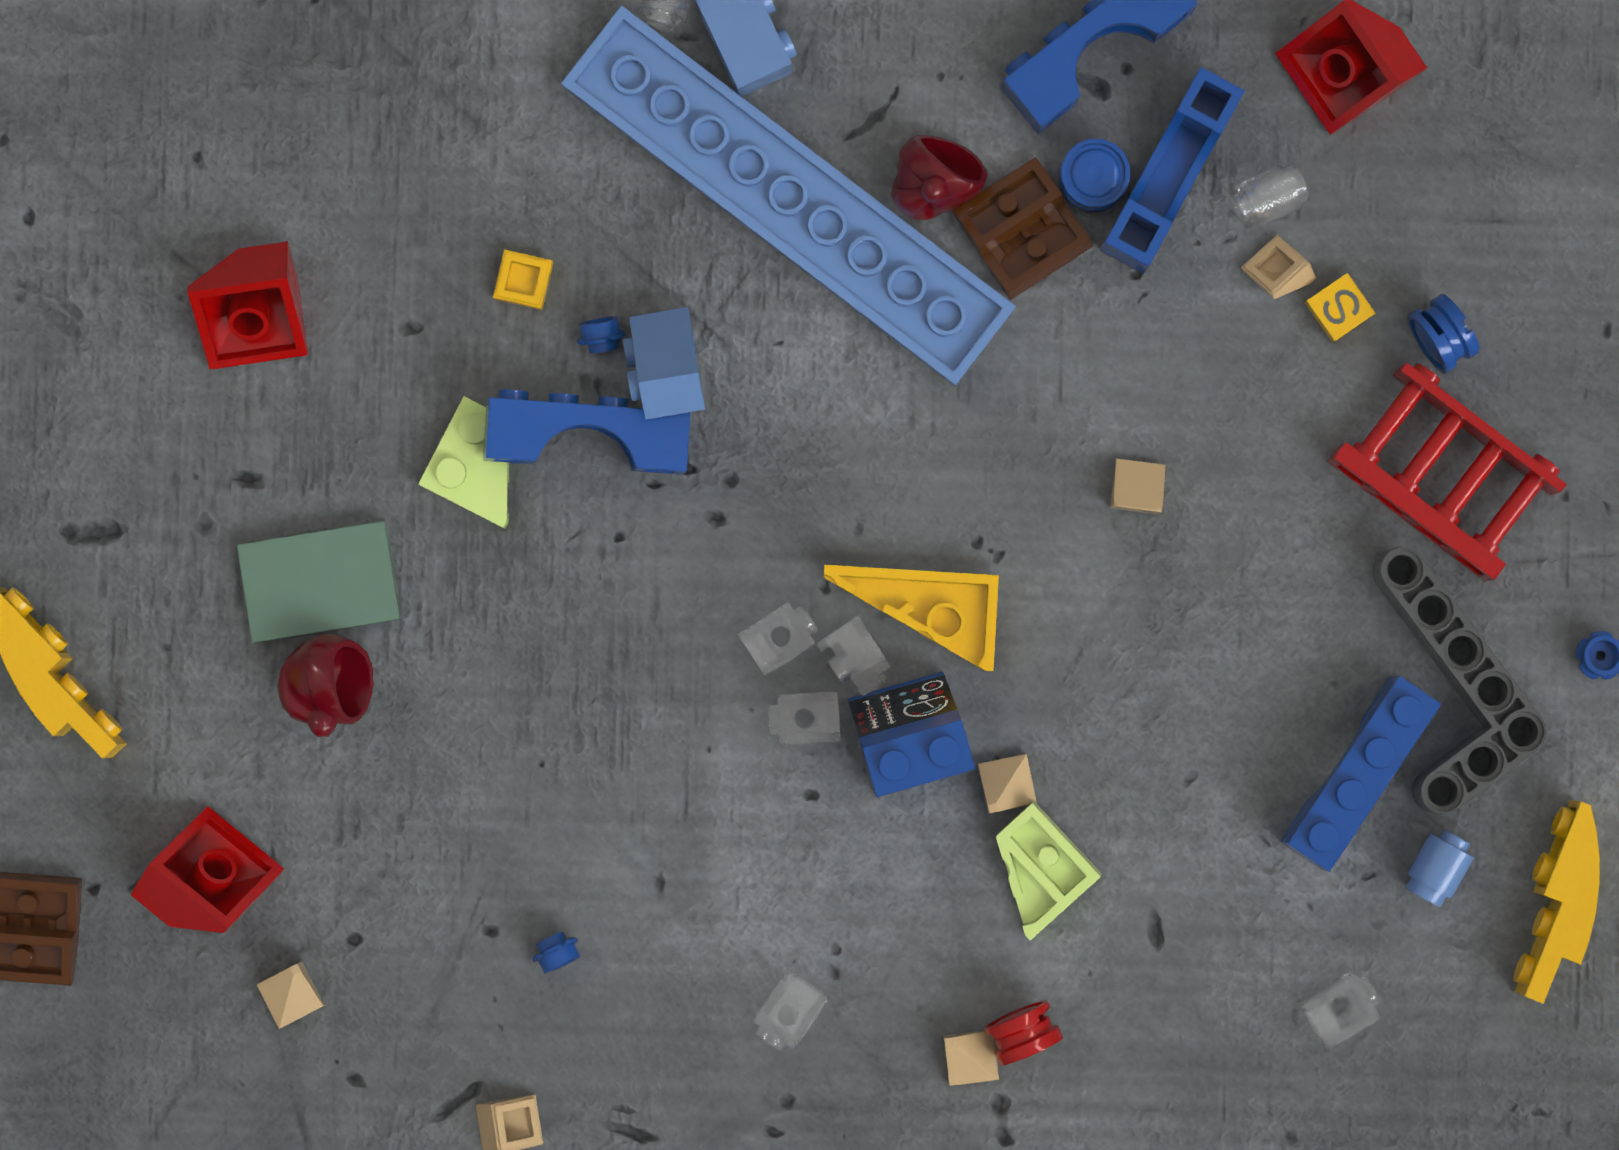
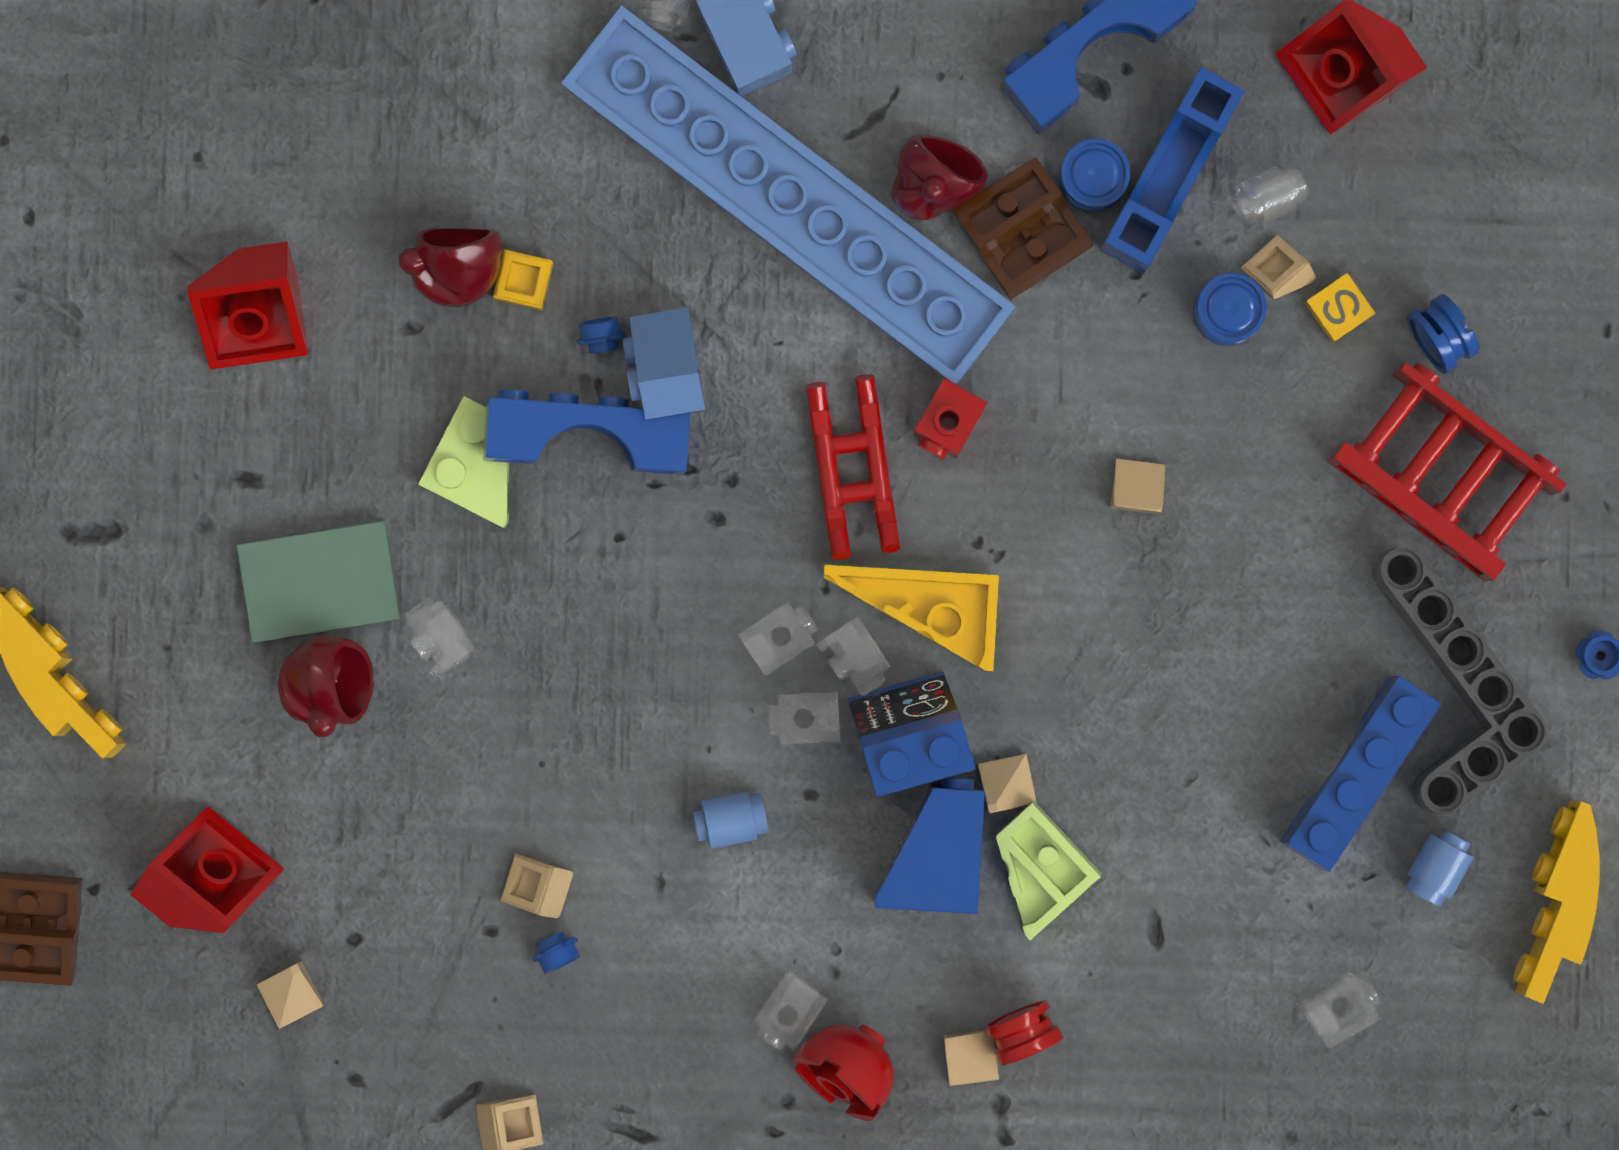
(439, 636): none -> clear brick
(453, 264): none -> dark red piece
(537, 886): none -> tan slope
(730, 819): none -> medium blue brick
(848, 1067): none -> red cylinder
(867, 440): none -> red piece
(939, 853): none -> blue slope
(948, 420): none -> red brick
(1230, 309): none -> blue wheel

